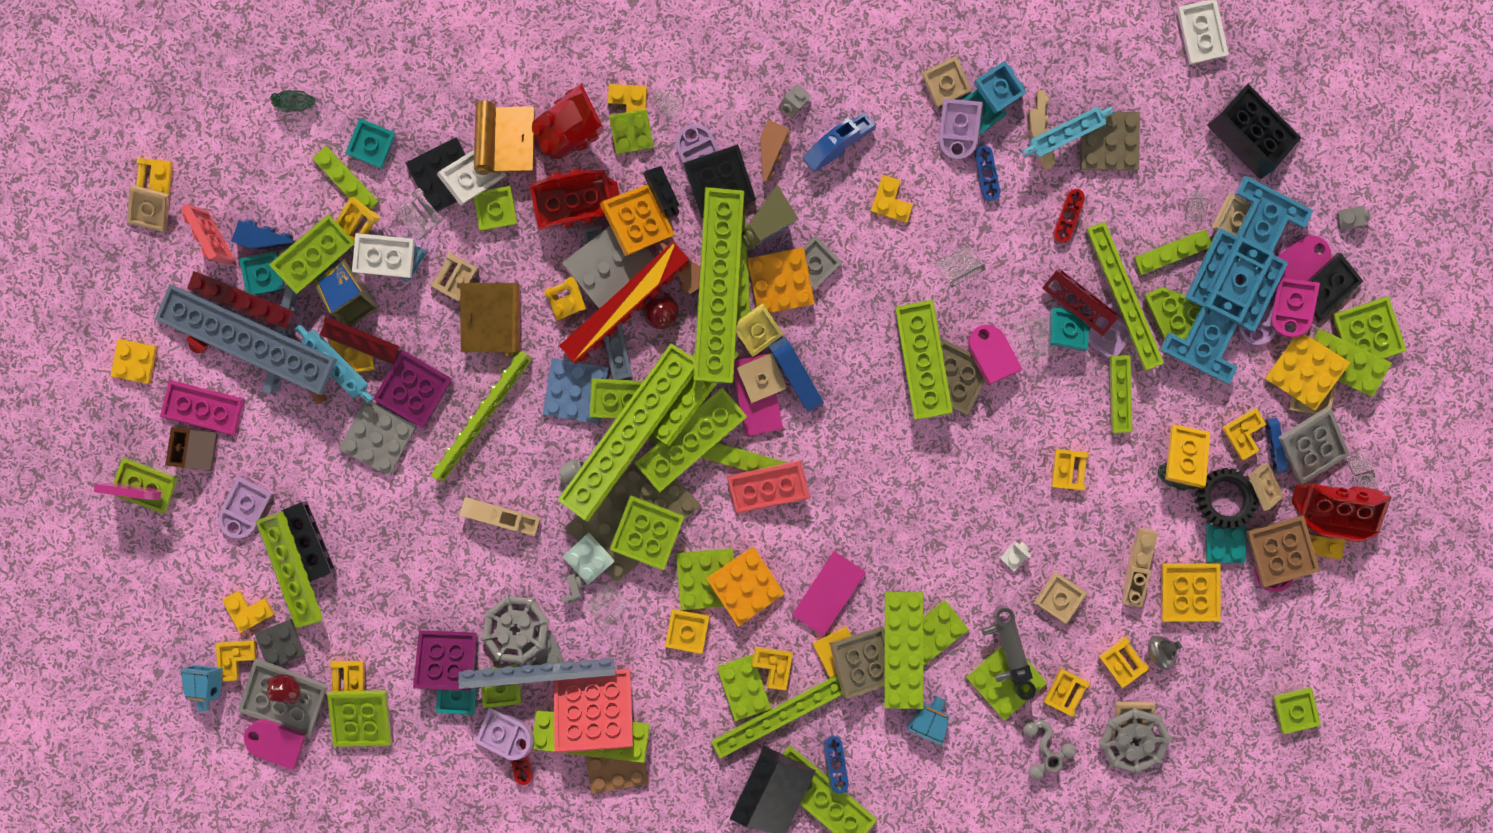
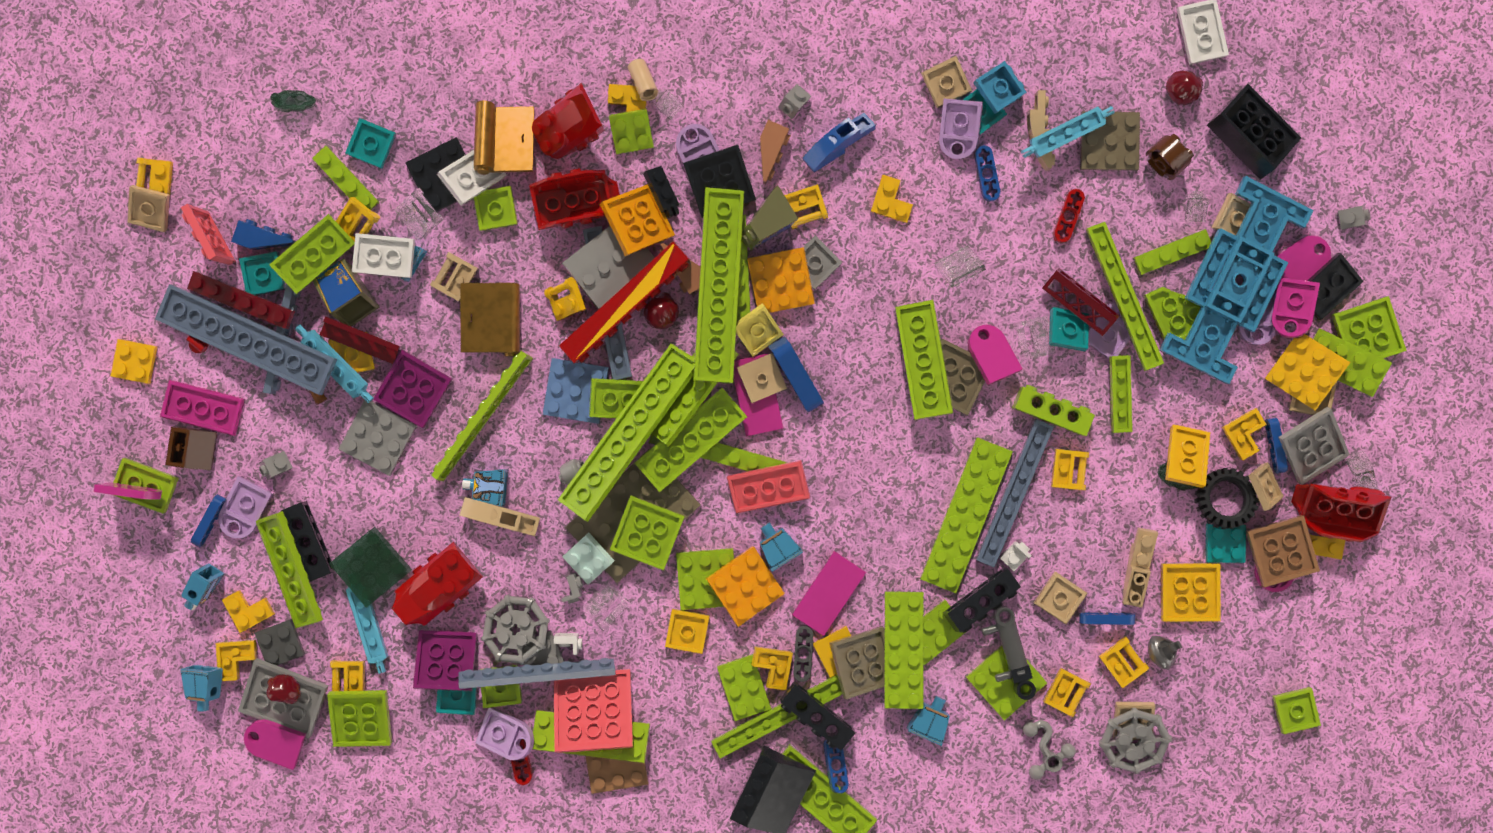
(201, 585): none -> dark azure torso
(206, 523): none -> blue beam
(275, 465): none -> light grey bracket
(368, 631): none -> medium azure plate
(370, 567): none -> clear green plate
(435, 586): none -> red slope
(488, 486): none -> torso
(566, 639): none -> white bracket
(642, 80): none -> tan pin
(778, 546): none -> dark azure torso
(806, 199): none -> yellow plate
(809, 639): none -> dark grey beam
(835, 740): none -> black brick
(955, 613): none -> black brick
(966, 515): none -> lime plate
(1014, 493): none -> sand blue plate
(1024, 404): none -> lime brick
(1111, 618): none -> blue beam
(1169, 156): none -> reddish brown brick
(1184, 87): none -> dark red hair

